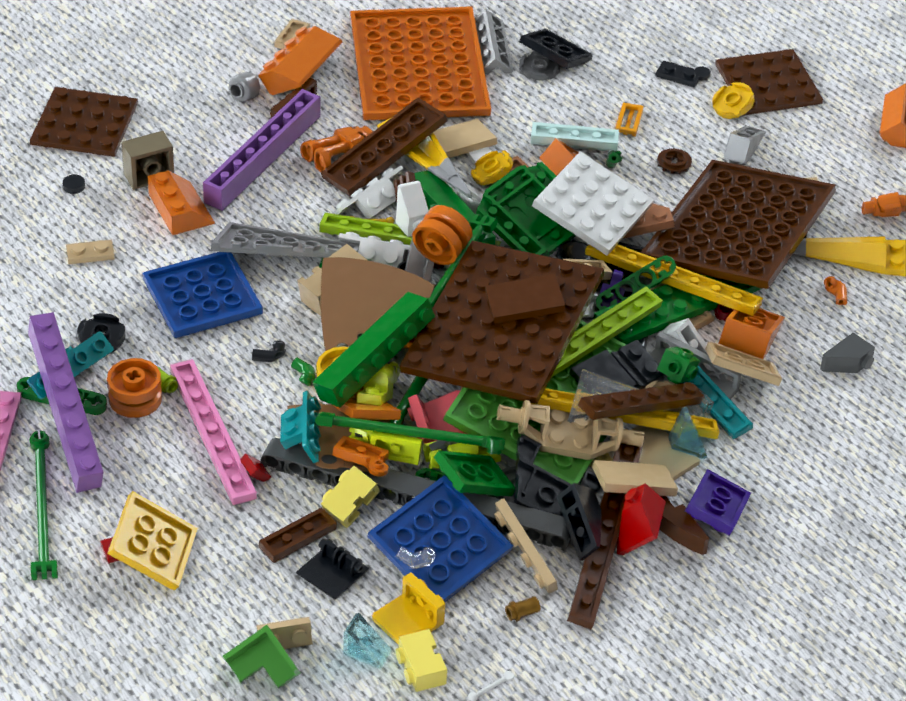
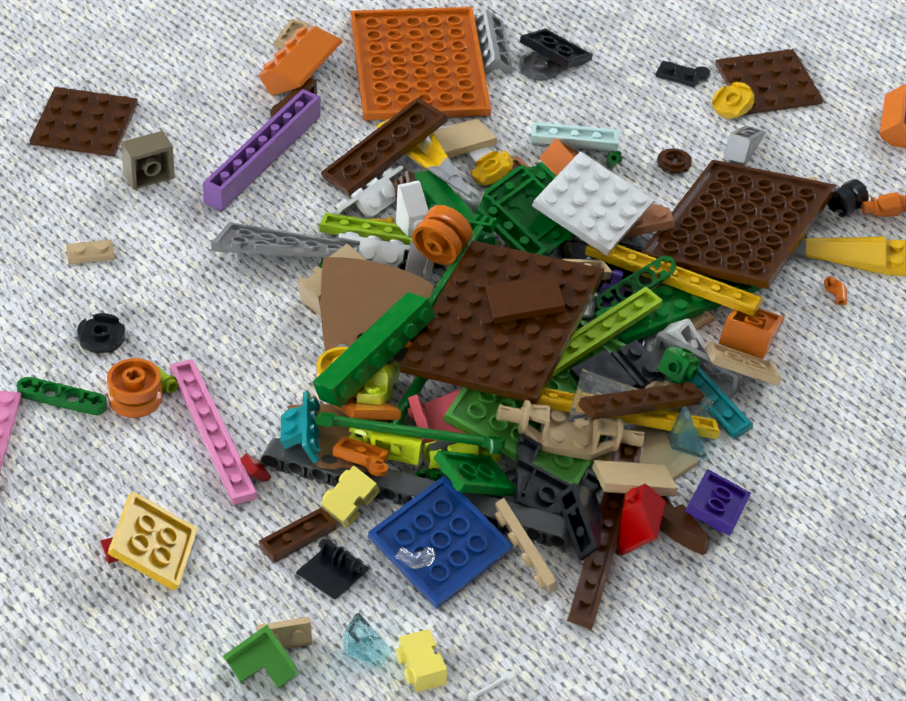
(43, 564): green hinge -> none
(65, 402): medium lavender brick -> none
(73, 184): black tile -> none
(80, 359): teal bracket -> none
(178, 202): orange slope -> none
(202, 293): blue plate -> none
(244, 86): light grey head -> none
(270, 355): black arm -> none
(306, 369): green arm -> none
(324, 149): orange piece -> none
(412, 611): yellow bracket -> none
(522, 608): pearl gold pin -> none
(627, 130): light orange tile -> none
(722, 312): dark red plate -> none
(848, 356): dark grey slope -> none
(849, 197): none -> black wheel

